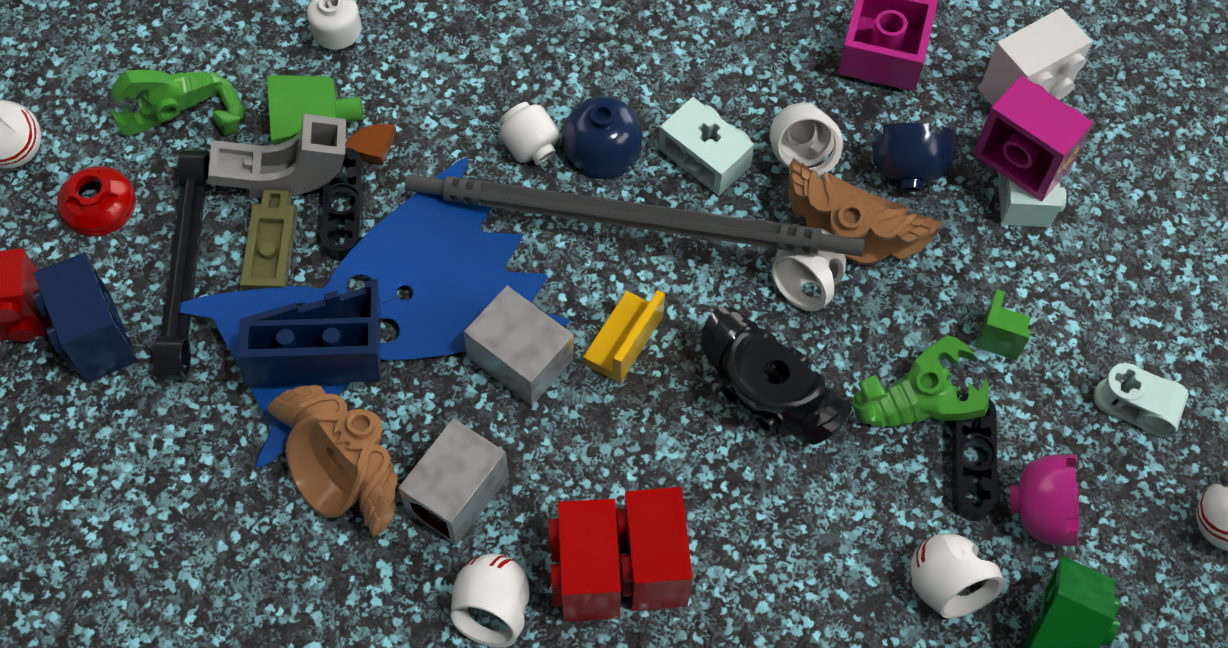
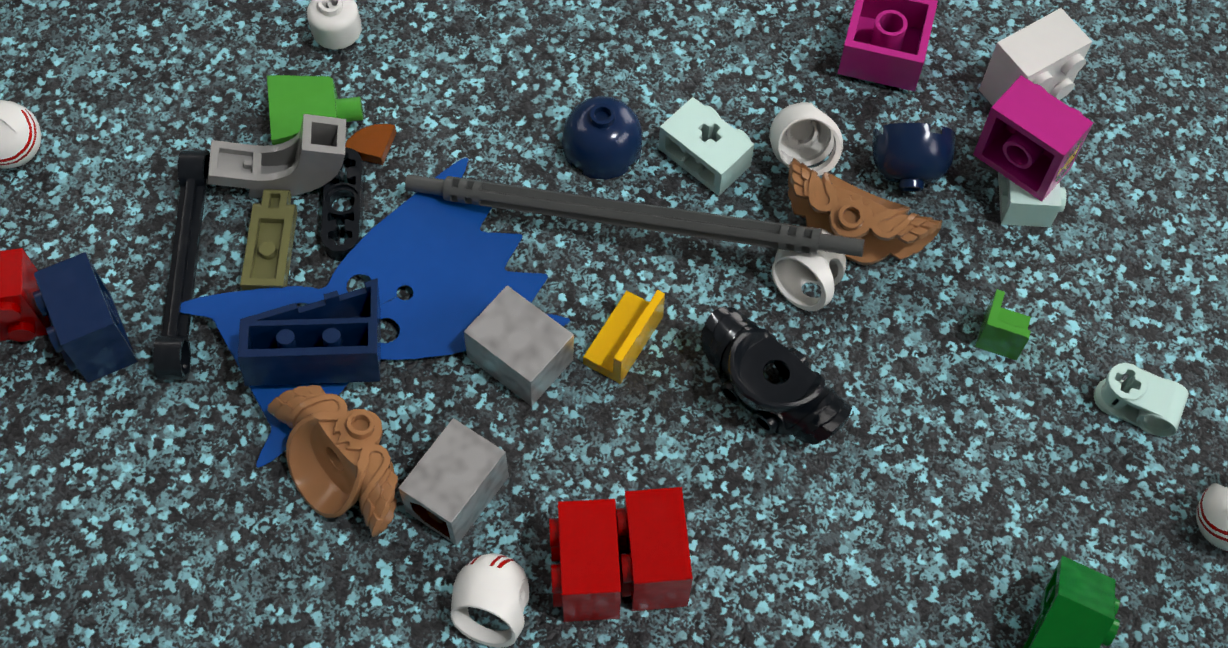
(99, 213): red piece -> none
(166, 94): bright green animal -> none
(529, 133): white head -> none
(922, 392): bright green animal -> none
(948, 565): white helmet -> none
(964, 473): black beam -> none
(1049, 500): dark pink cylinder -> none

